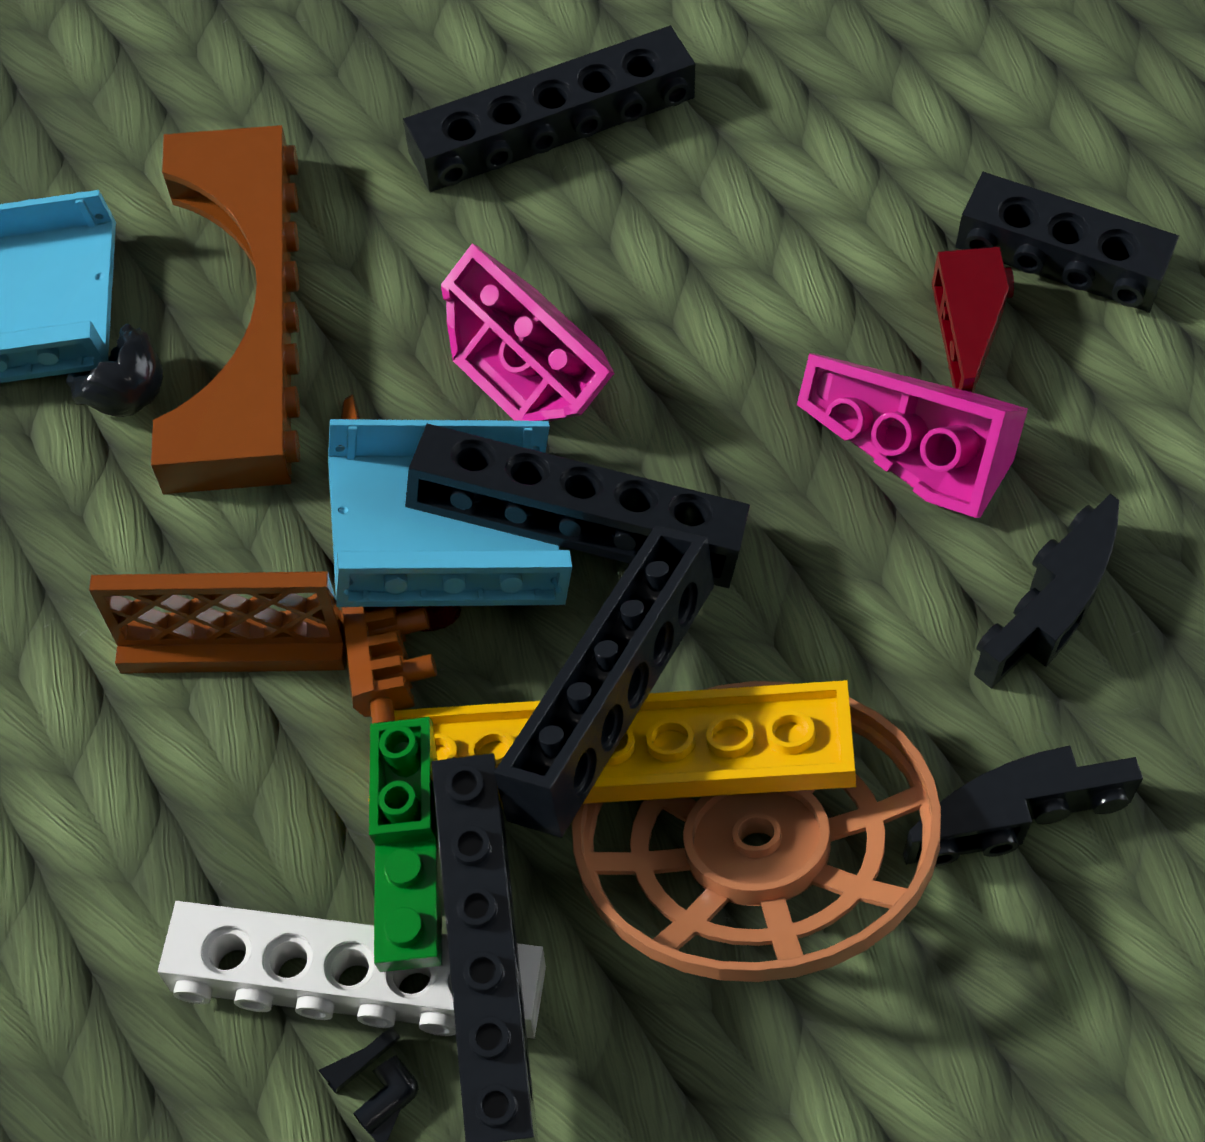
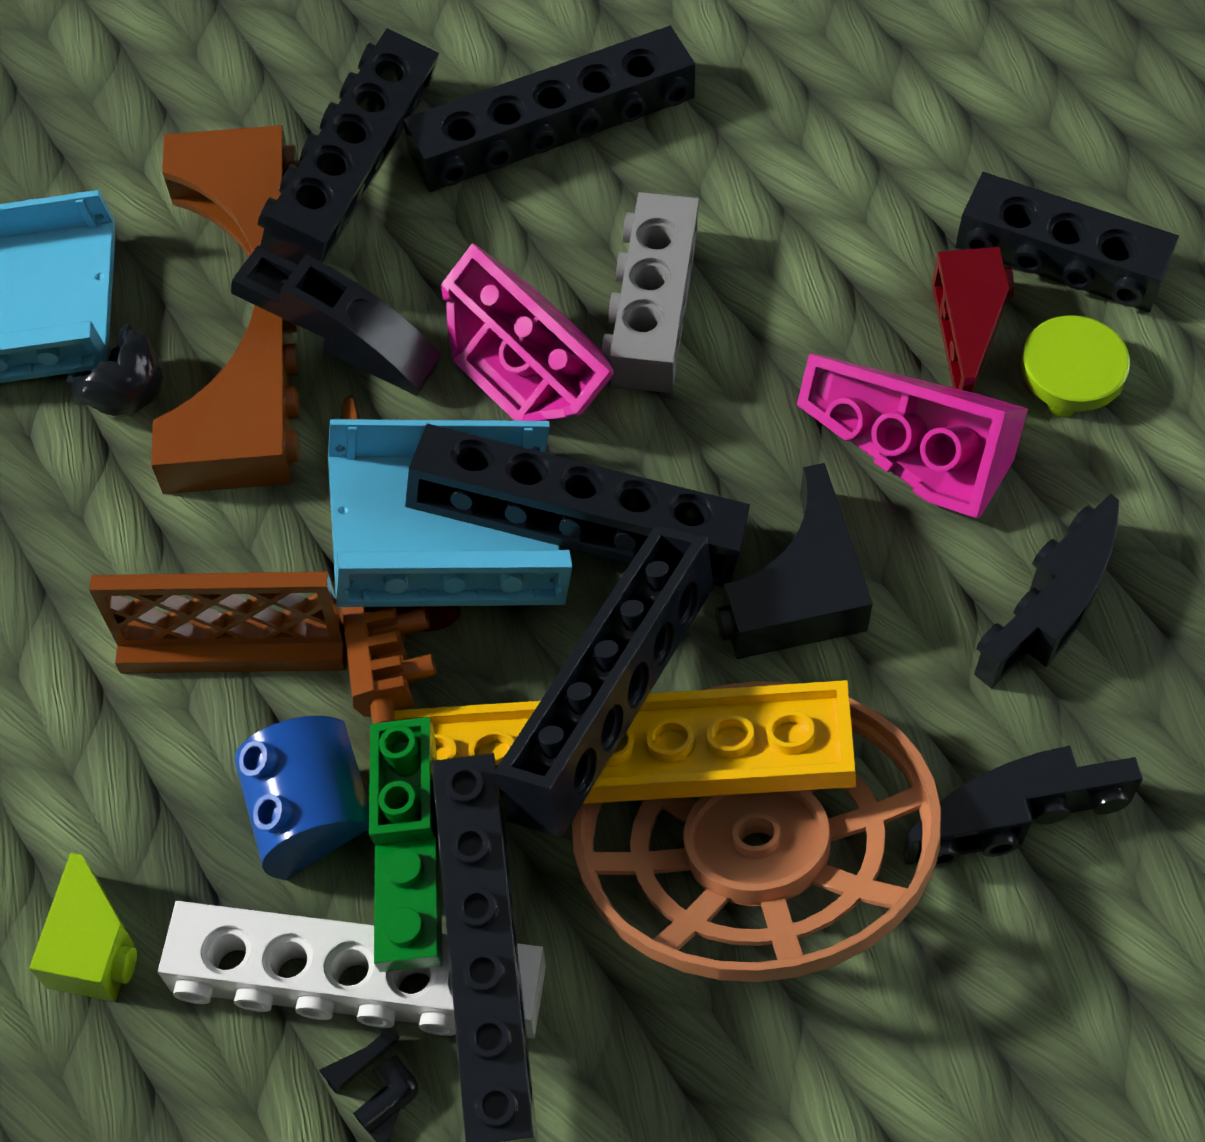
(83, 938): none -> lime slope
(301, 792): none -> blue brick
(349, 150): none -> black brick
(349, 317): none -> black slope
(653, 292): none -> light grey brick
(808, 590): none -> black arch
(1074, 364): none -> lime tile

